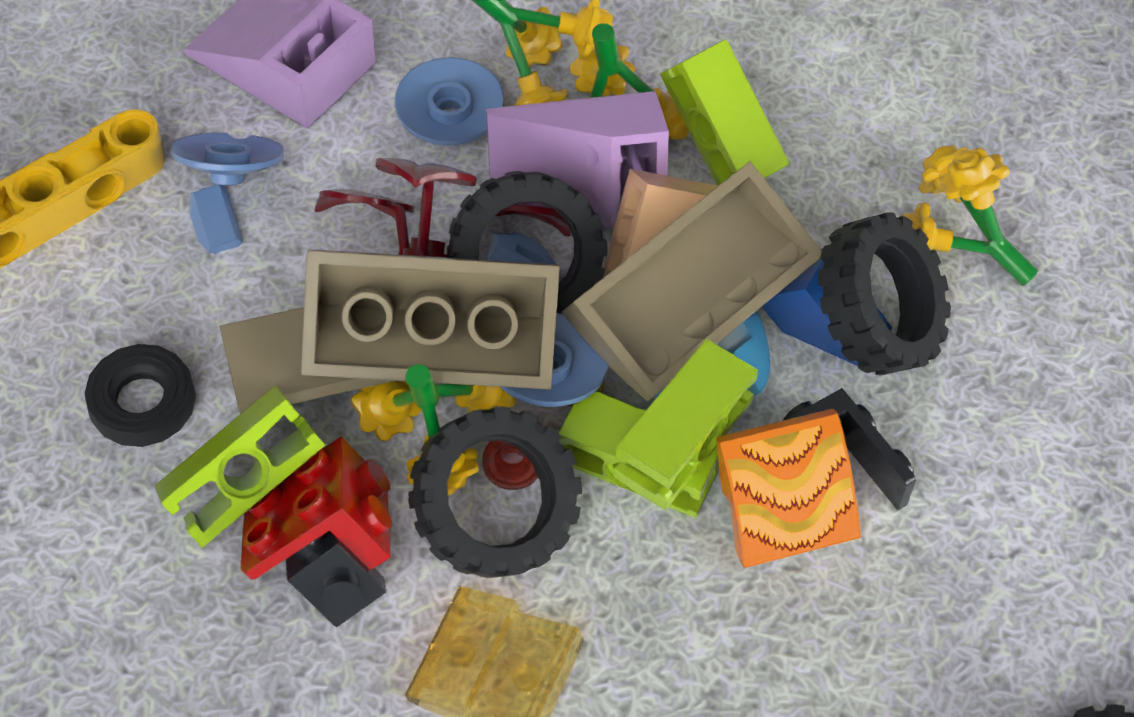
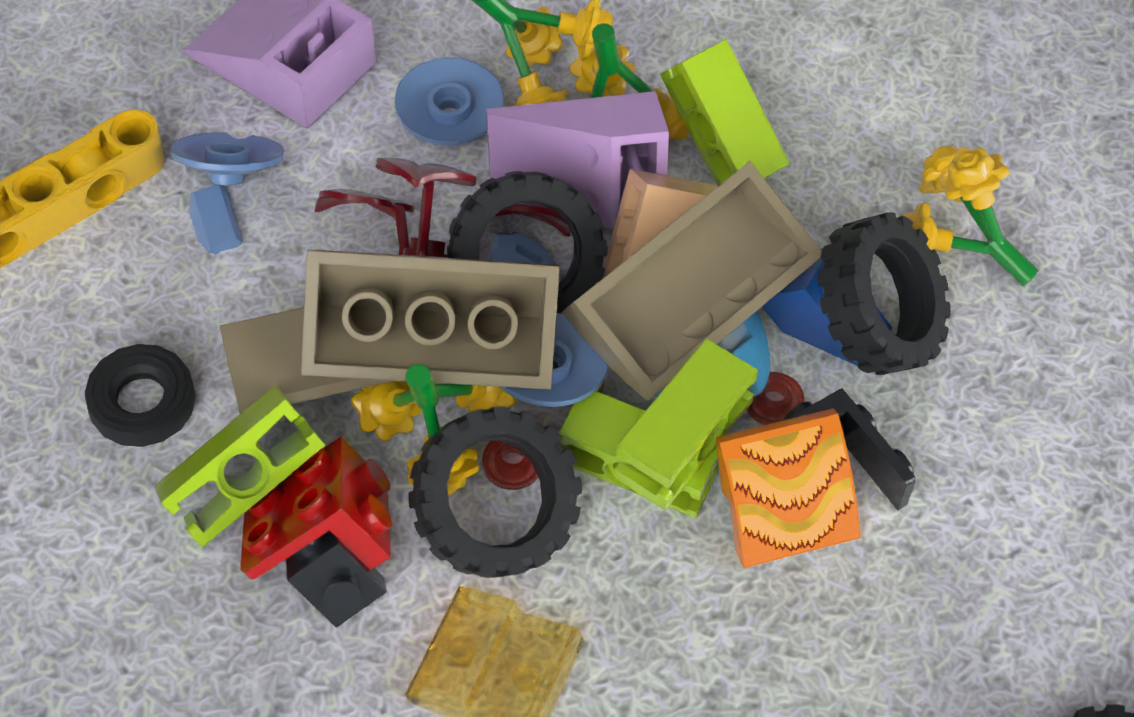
(769, 411): none -> clear red plate

